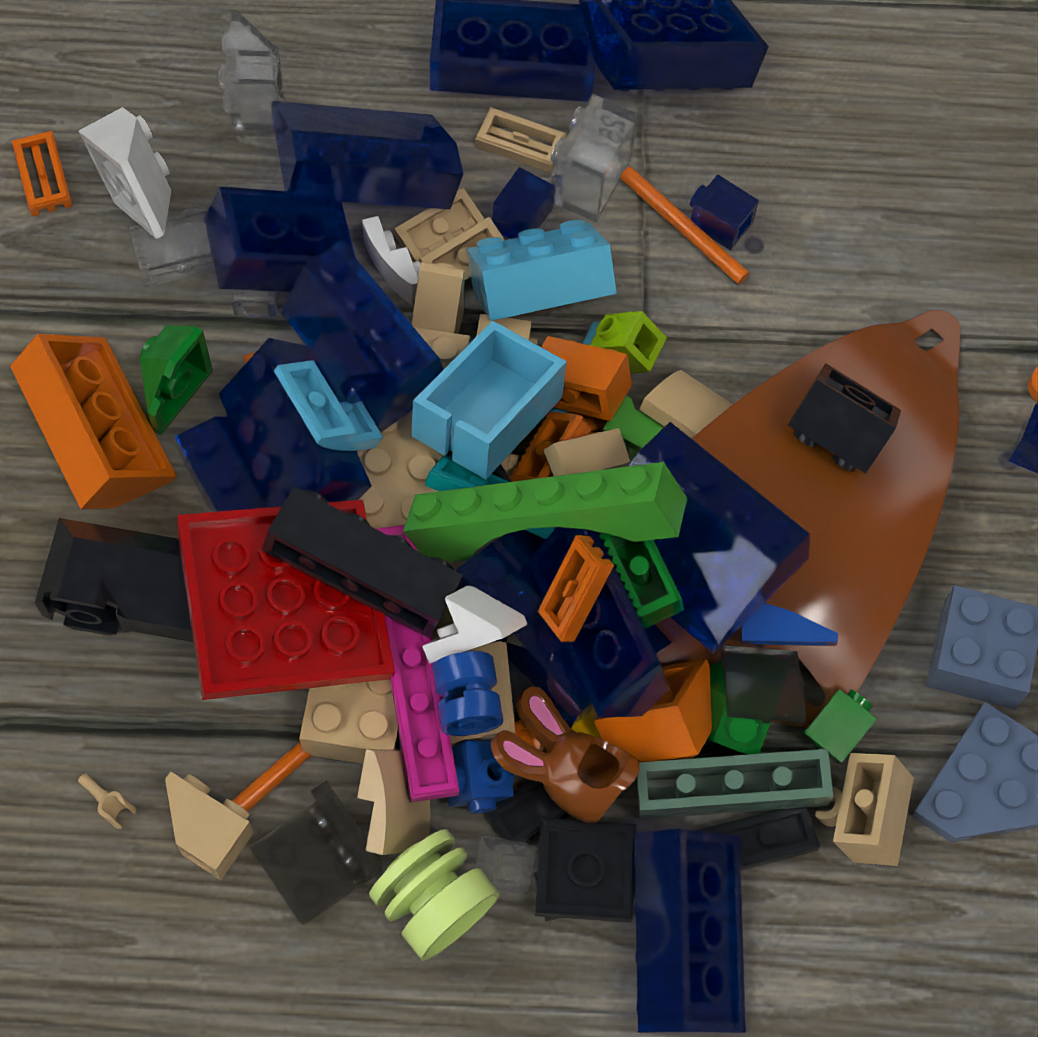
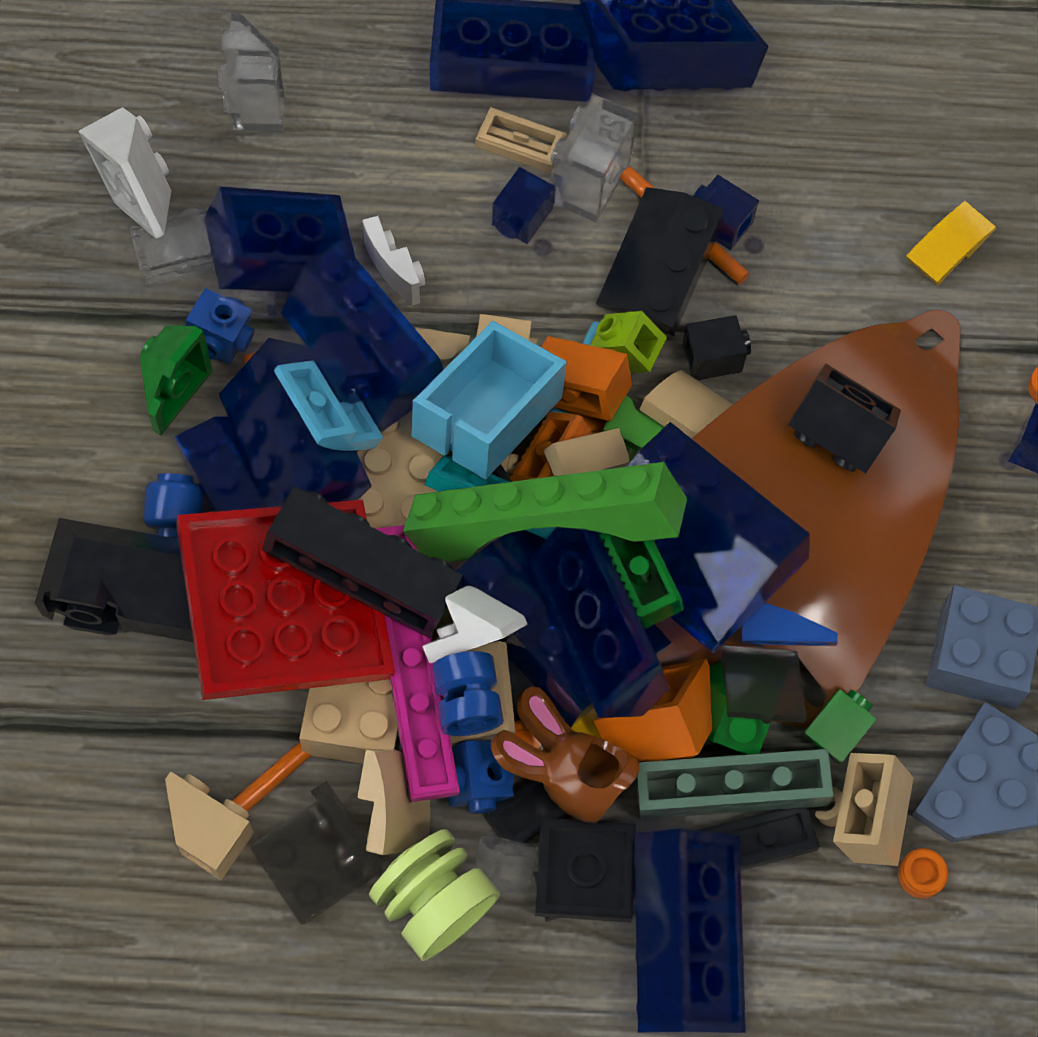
(49, 200): orange tile -> none
(91, 420): orange slope -> none
(109, 802): tan hand -> none
(167, 499): none -> blue head
(224, 324): none -> blue brick
(365, 156): clear blue slope -> none
(439, 298): tan slope -> none
(446, 233): tan slope -> none
(541, 269): medium azure brick -> none
(579, 592): orange tile -> none
(662, 257): none -> black slope
(715, 347): none -> black brick
(922, 873): none -> orange tile
(950, 242): none -> yellow slope

